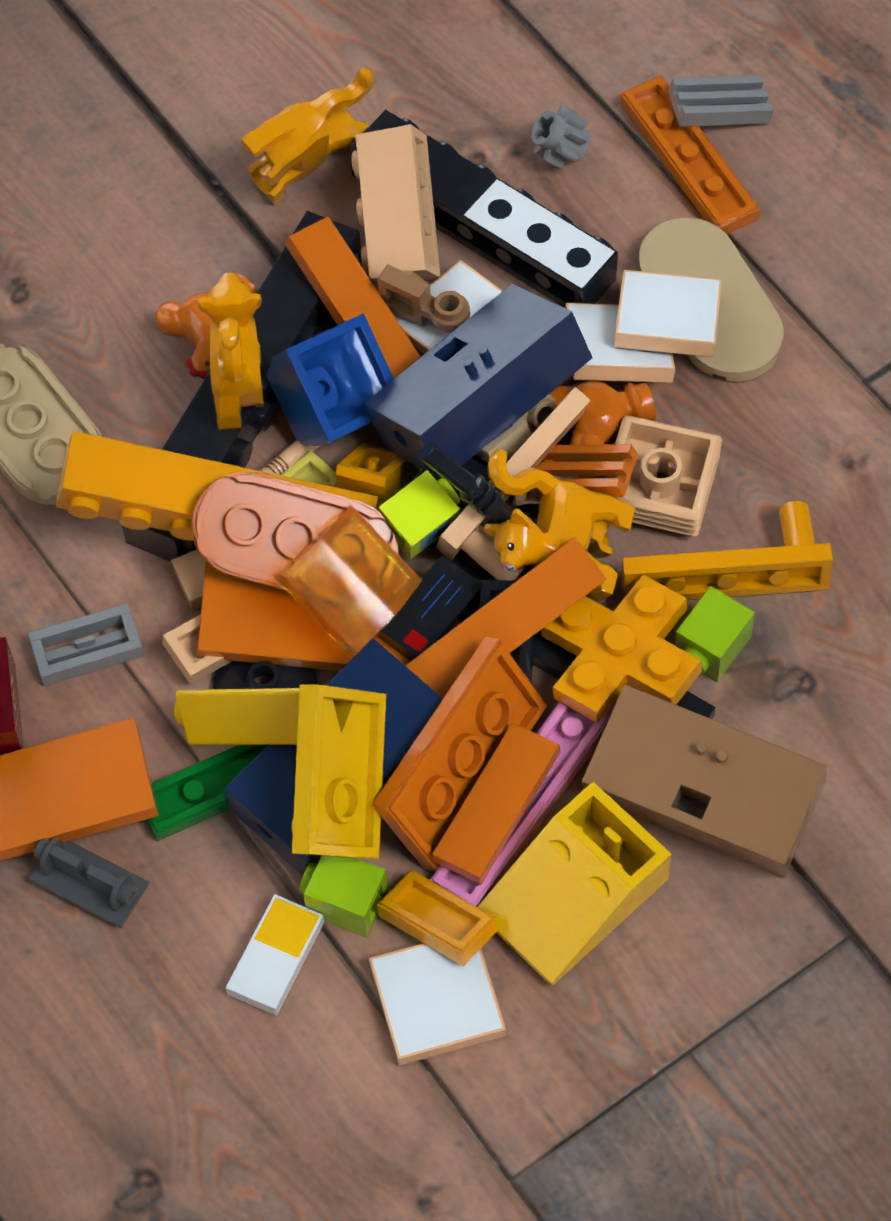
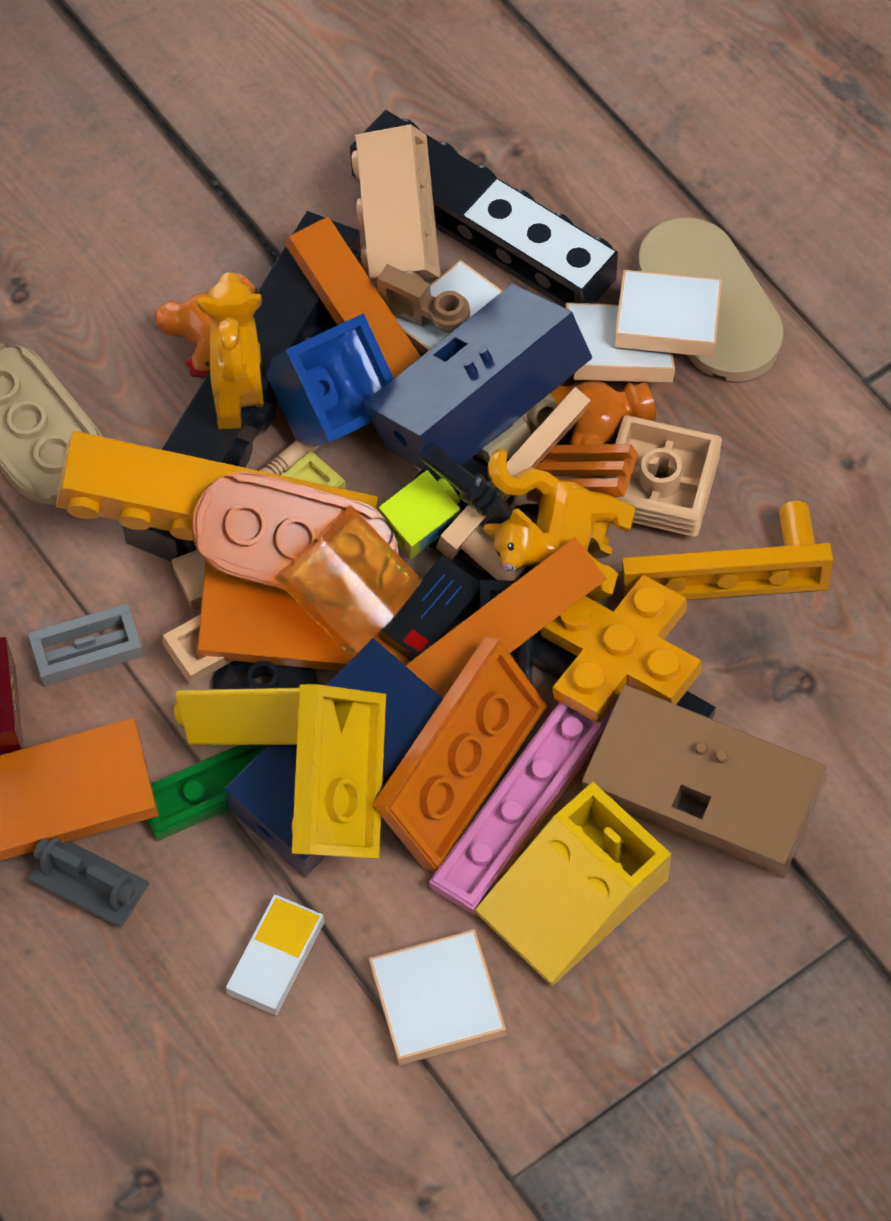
(305, 136): light orange animal -> none
(344, 891): lime brick -> none
(372, 472): light orange slope -> none
(437, 917): light orange tile -> none
(496, 803): orange tile -> none
(561, 136): light grey gear -> none
(690, 158): orange tile -> none
(715, 632): lime brick -> none
(716, 95): light grey tile -> none

